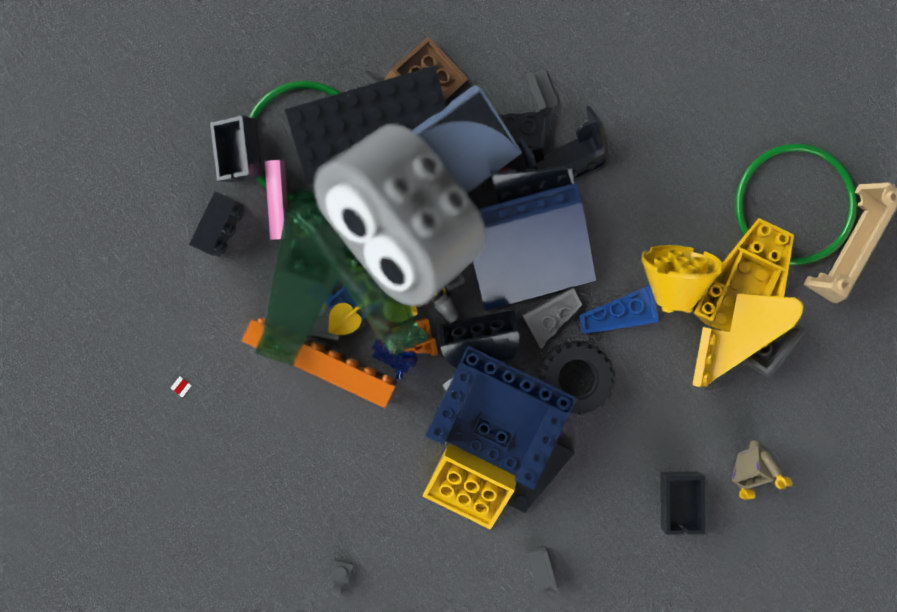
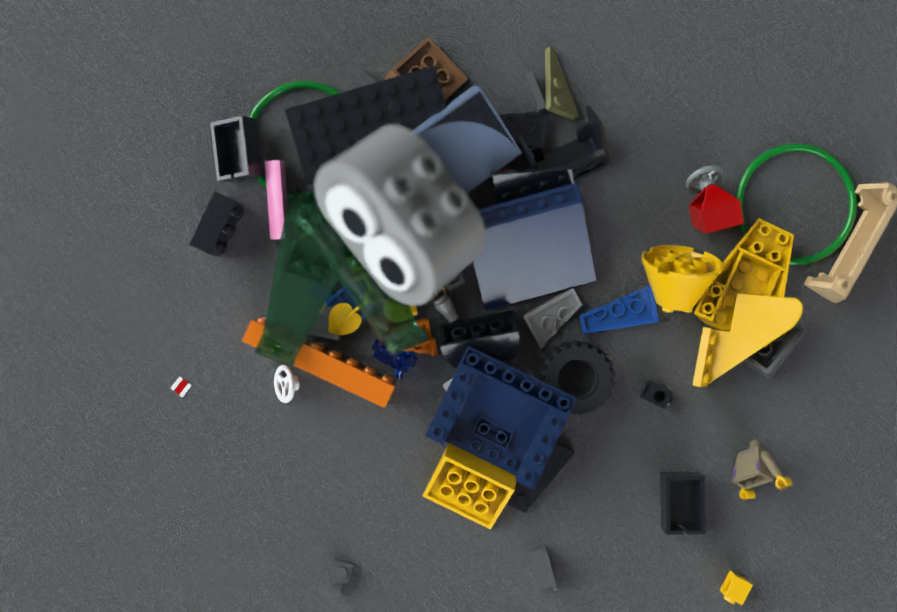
(288, 383): none -> white piece
(557, 91): none -> olive wing
(649, 391): none -> black brick
(712, 207): none -> red piece
(735, 588): none -> yellow brick

